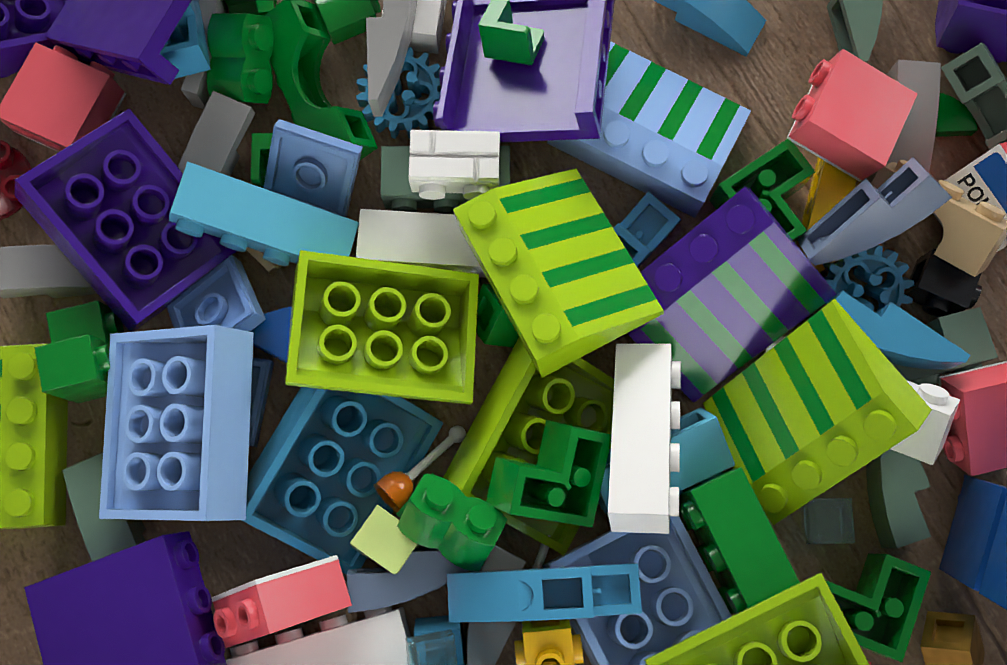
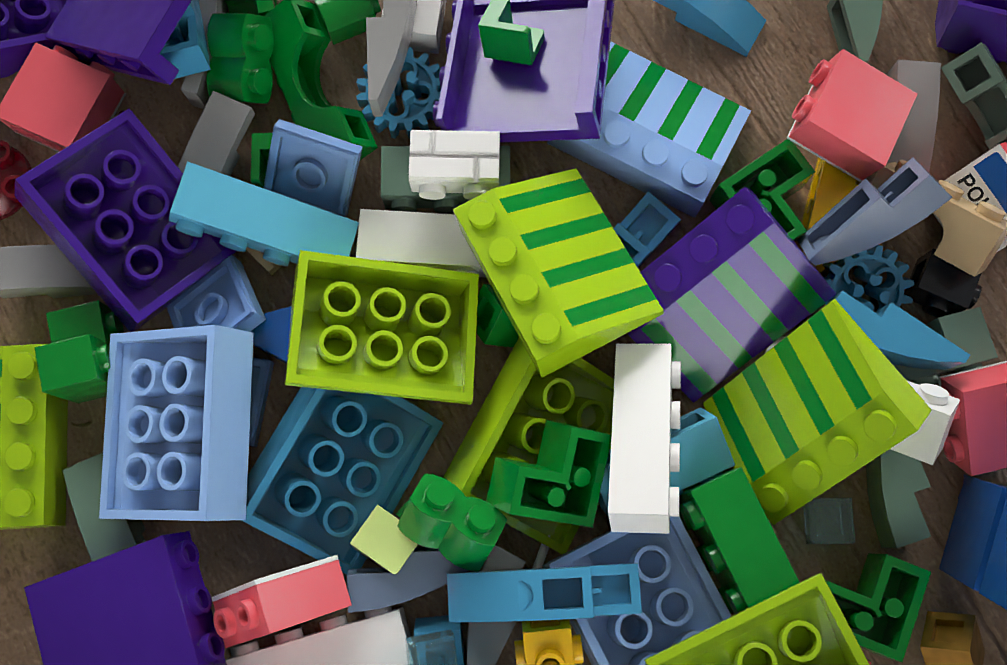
(397, 487): hinge -> none
(954, 118): green tile -> none

